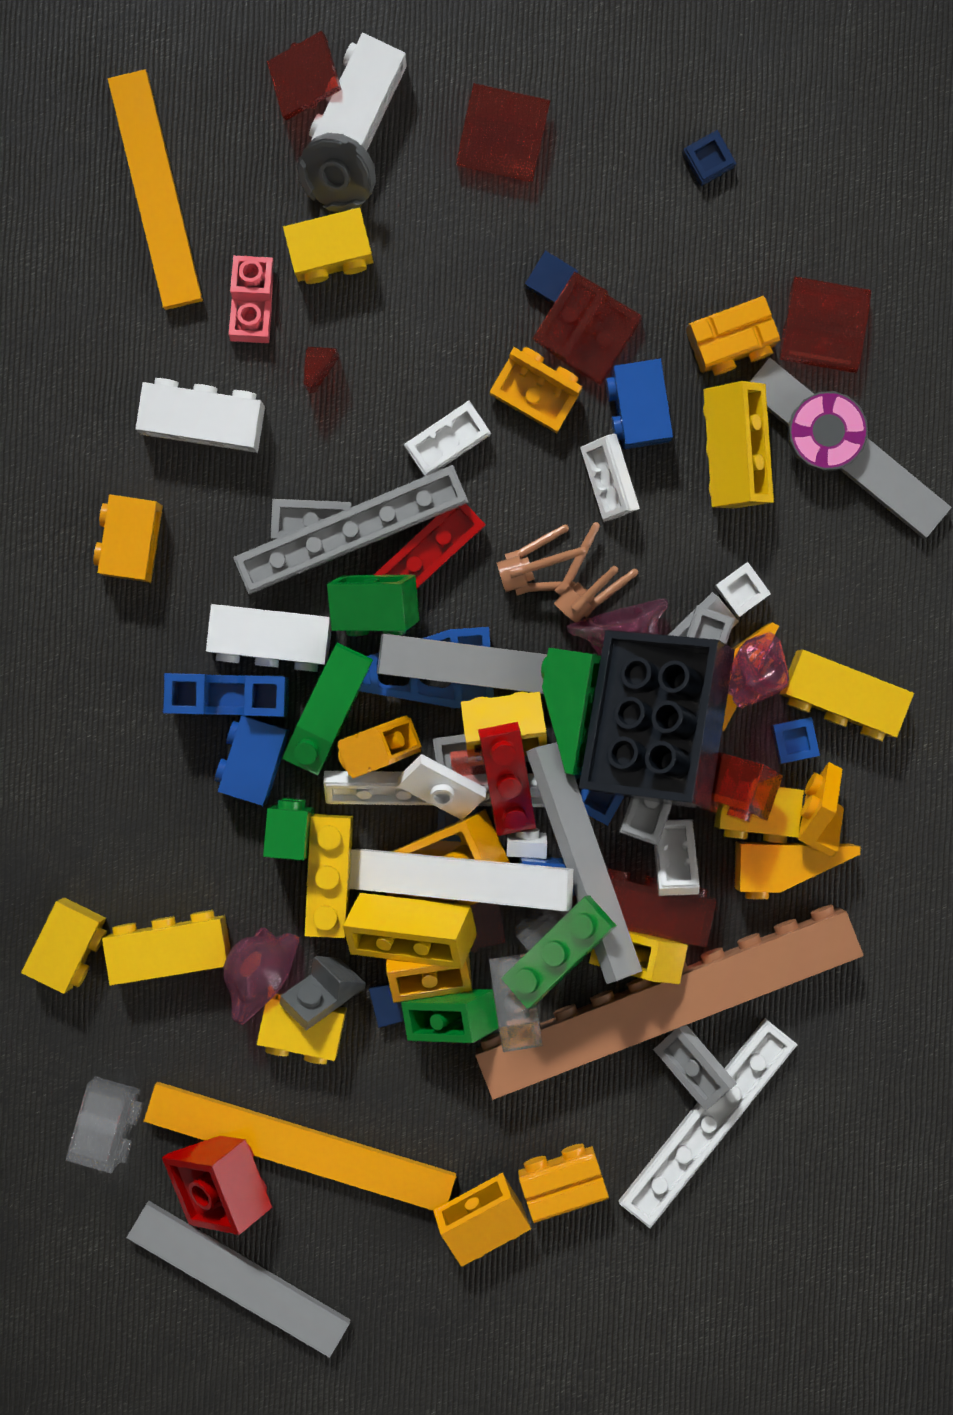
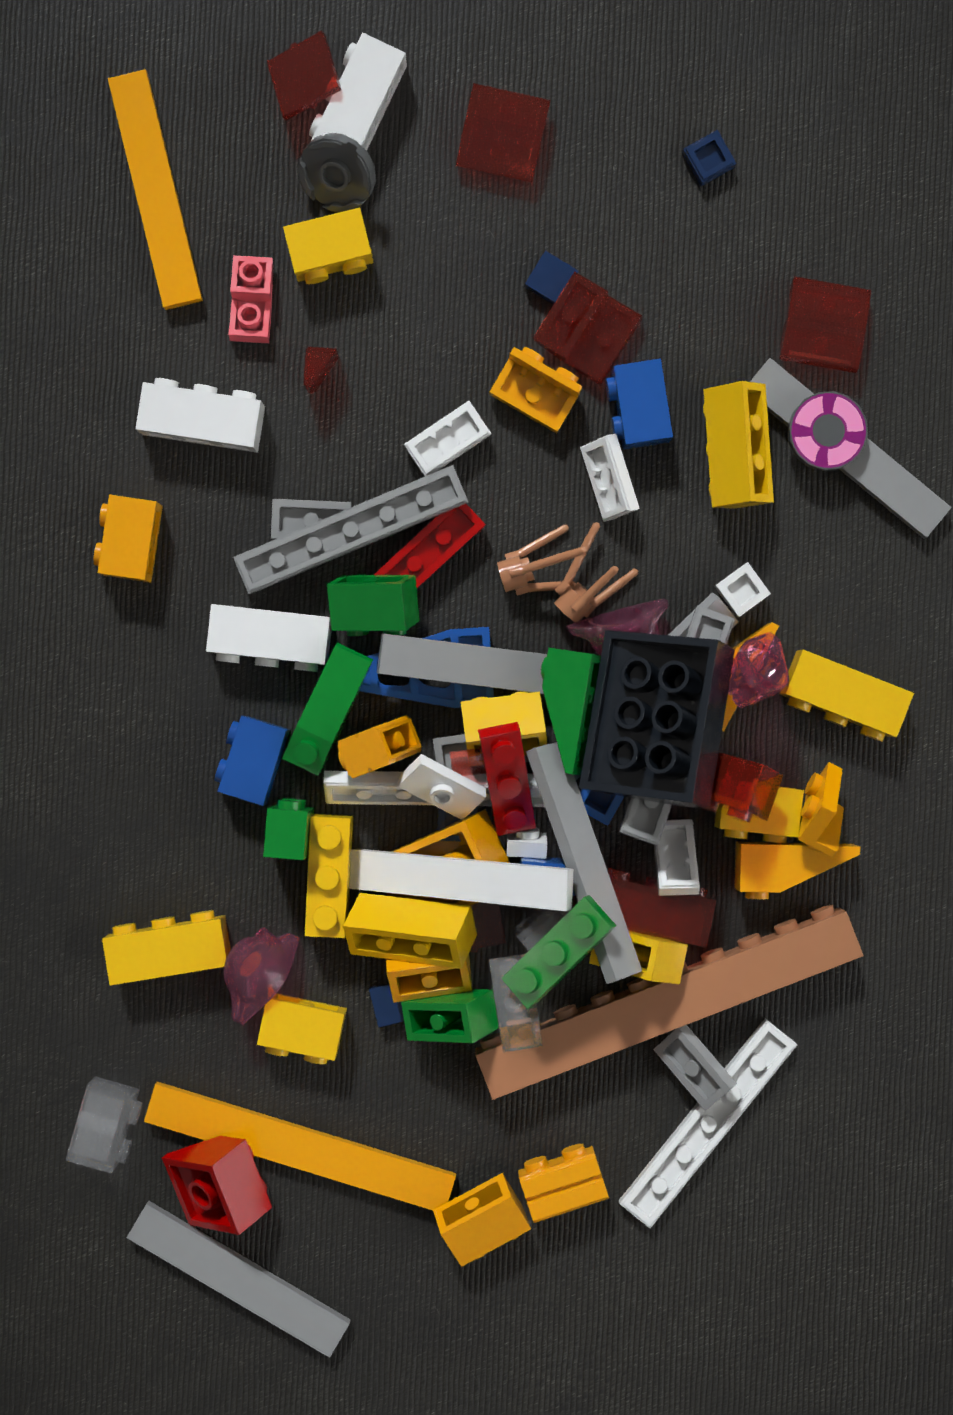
(65, 945): yellow brick -> none
(226, 694): blue arch -> none
(322, 991): dark grey slope -> none
(733, 336): light orange brick -> none
(795, 740): blue plate -> none

